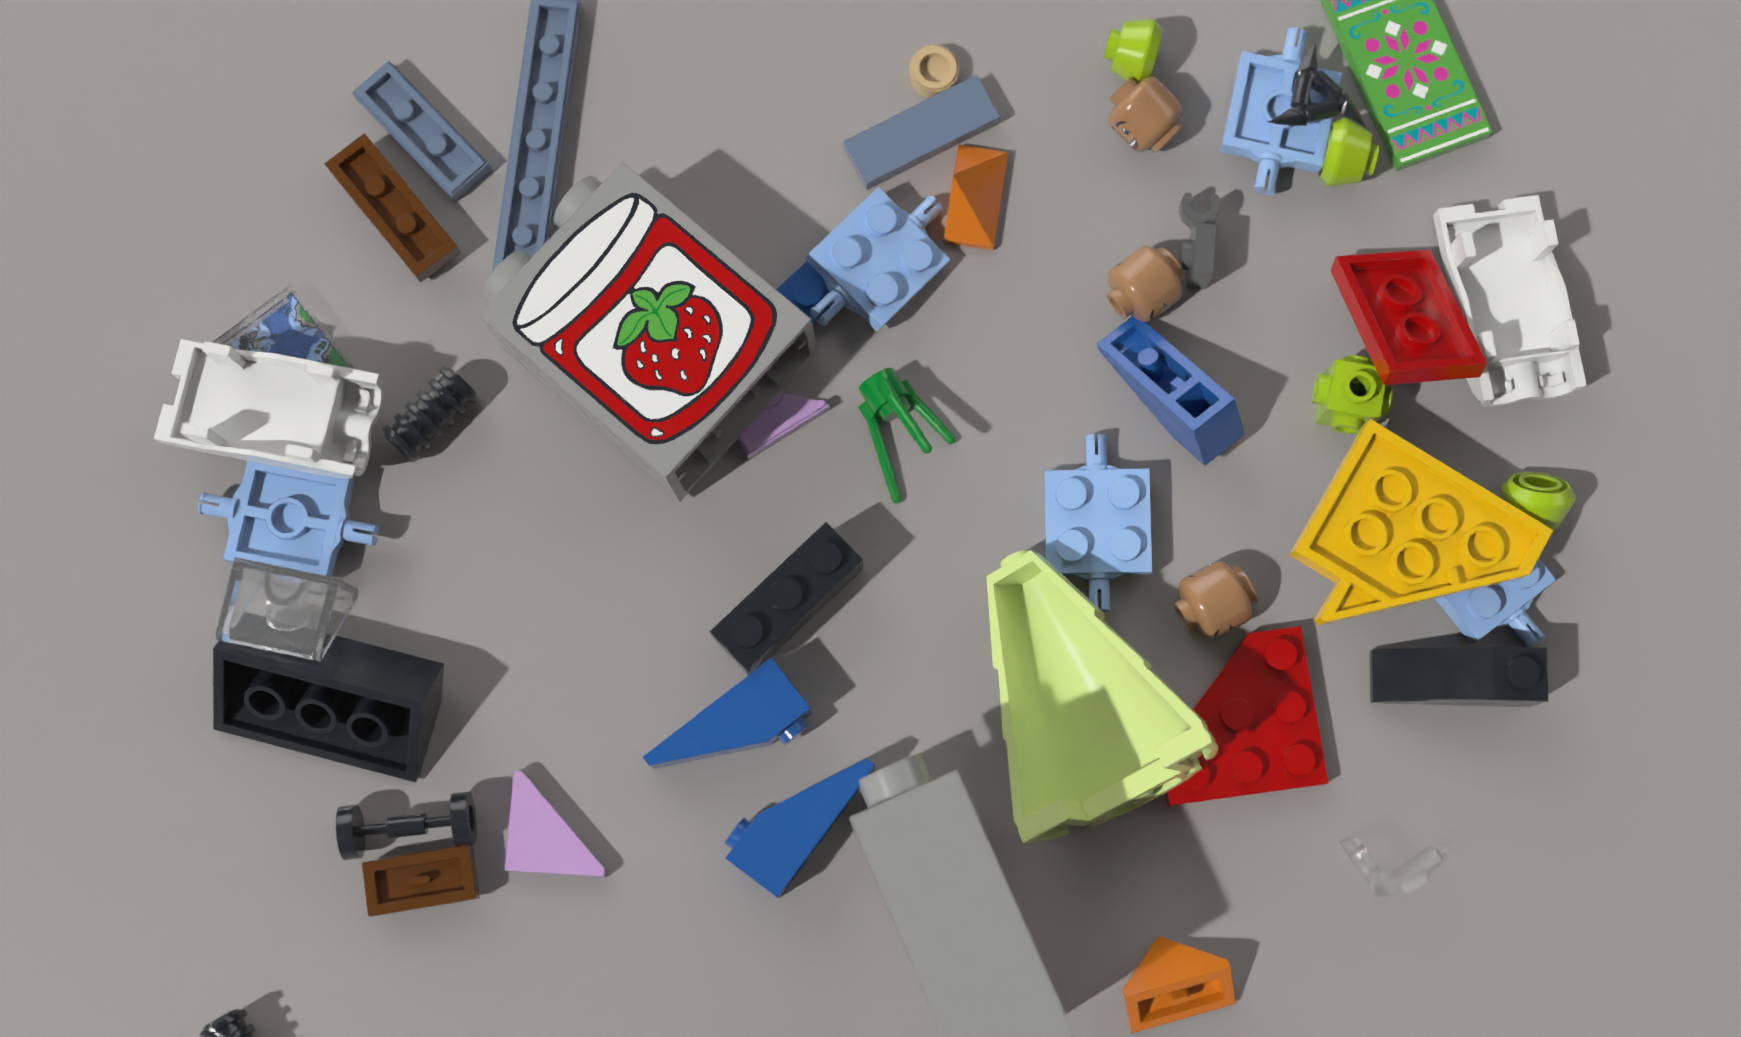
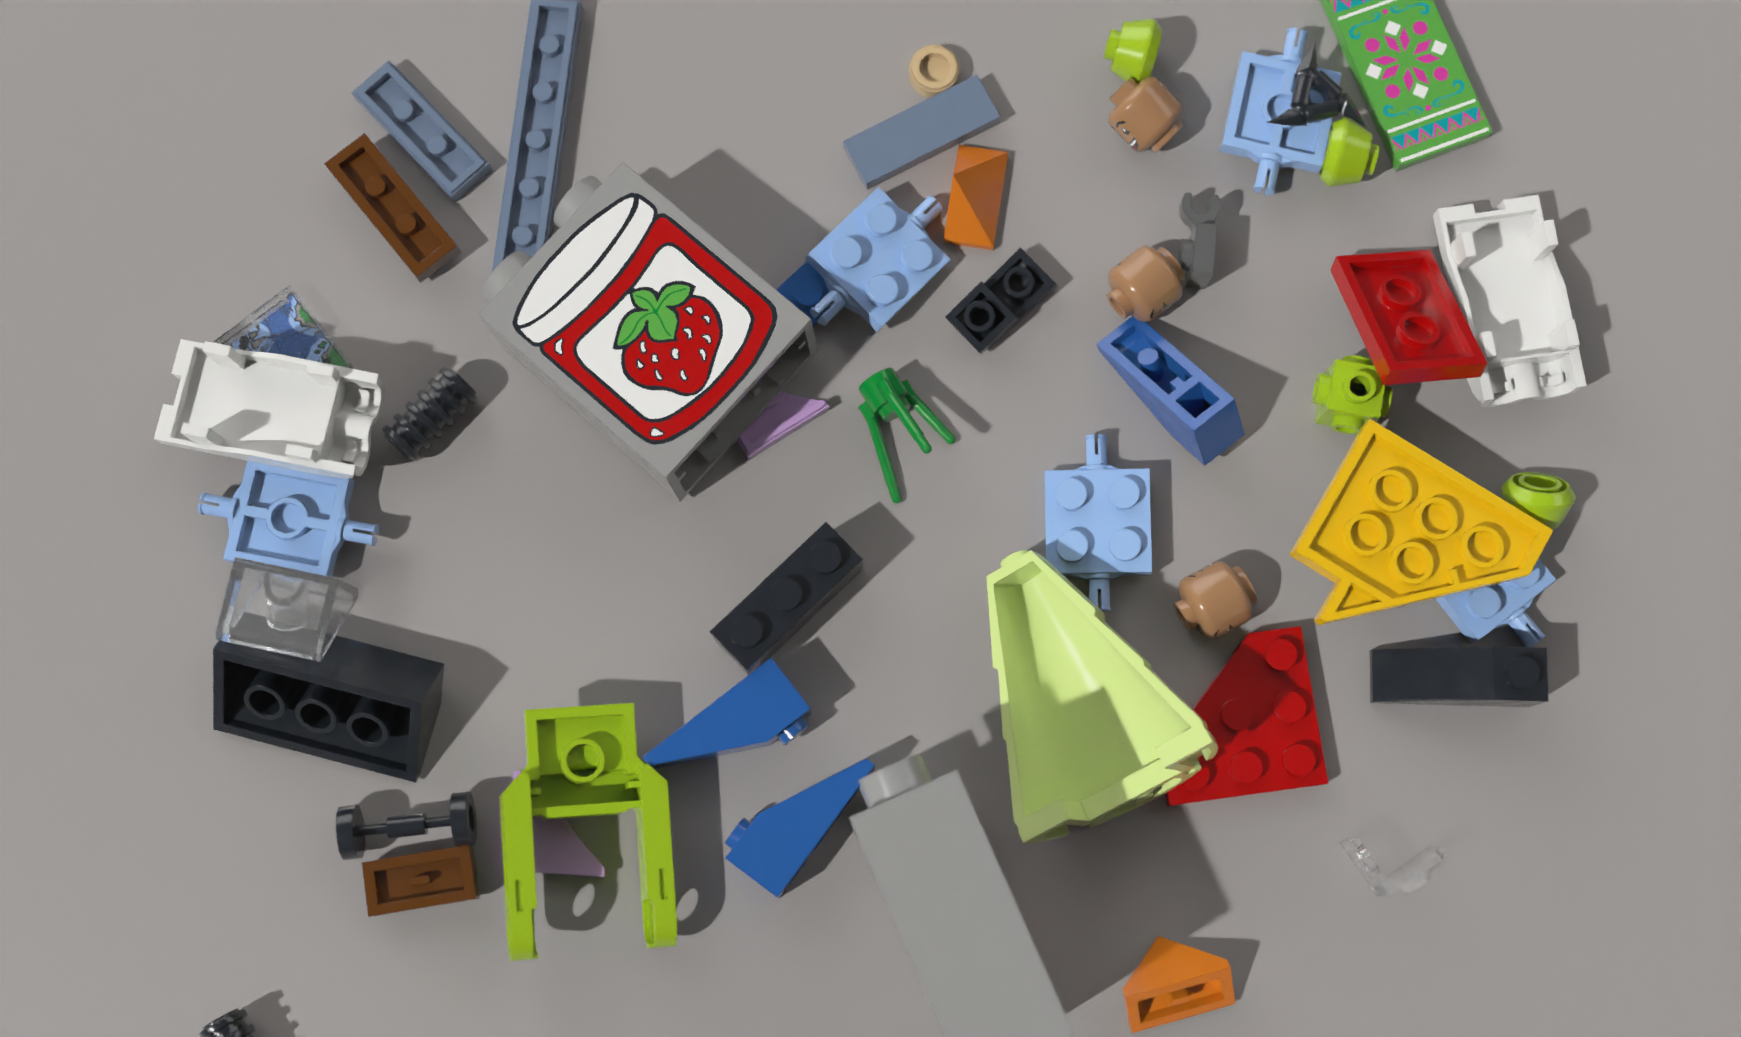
(585, 766): none -> lime plate
(1001, 301): none -> black slope

